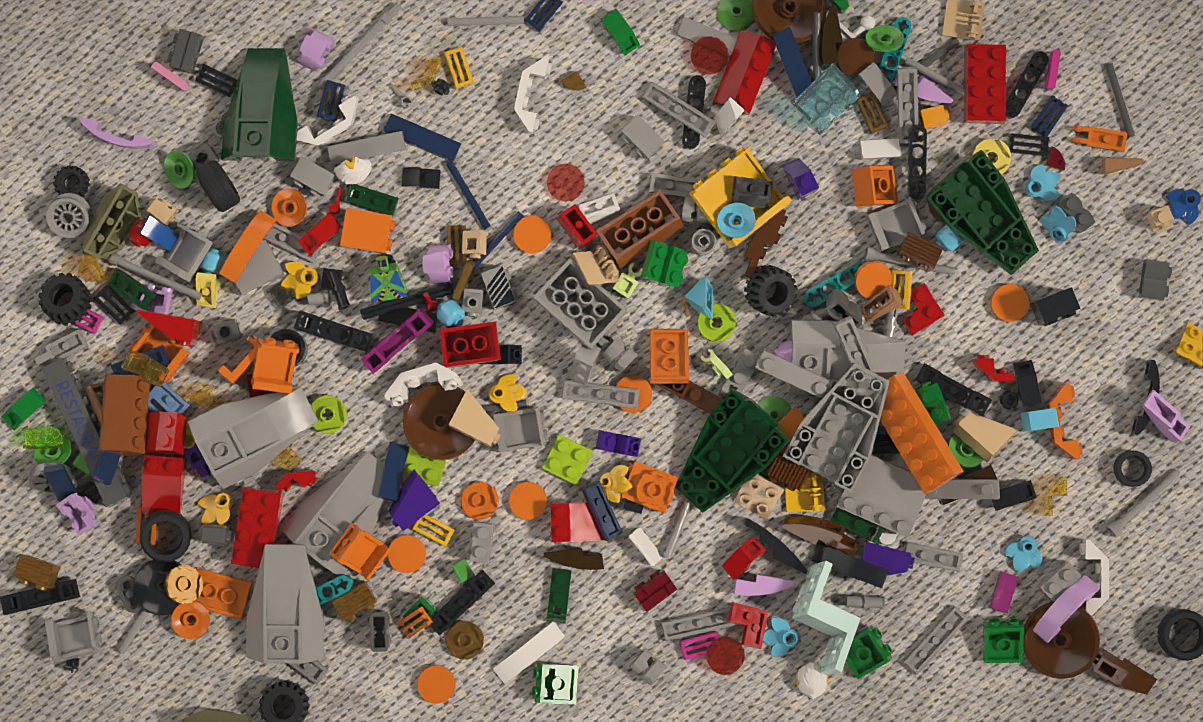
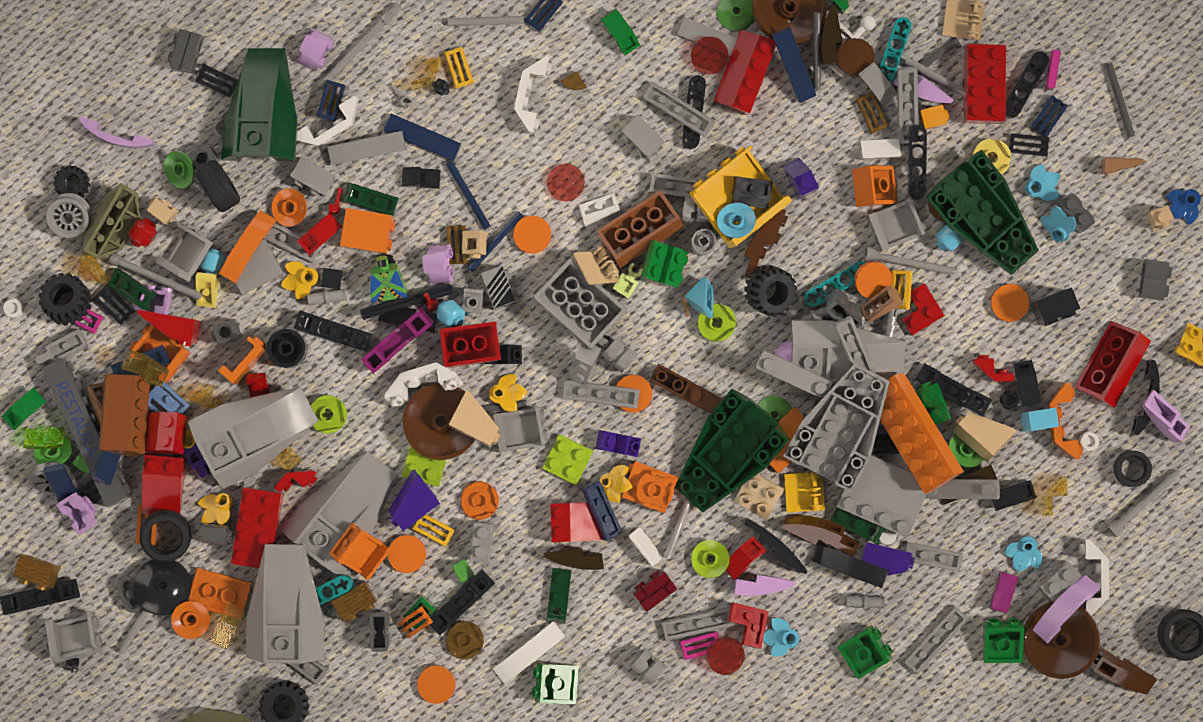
(13, 308): none -> white tile
(159, 233): blue slope -> none
(170, 76): bright pink tile -> none
(183, 584): tile -> none
(227, 626): none -> clear yellow slope
(274, 365): orange panel -> none
(282, 296): clear smoke tile -> none
(338, 290): black pin -> none
(354, 171): white hair -> none
(393, 471): dark blue tile -> none
(463, 280): pearl gold tile -> none
(528, 500): orange tile -> none
(576, 226): red brick -> none
(633, 507): black tile -> none
(669, 356): orange tile -> none
(701, 562): none -> lime dish
(719, 367): yellowish green plate -> none
(727, 116): white slope -> none
(741, 373): light grey plate -> none
(787, 472): reddish brown brick -> none
(811, 681): white hair -> none
(825, 618): light aqua bracket -> none
(826, 99): clear light blue slope -> none
(884, 38): bright green dish -> none
(919, 251): reddish brown brick -> none
(1055, 159): dark red tile -> none
(1089, 441): none -> white tile
(1101, 138): orange hinge -> none
(1113, 363): none -> red slope

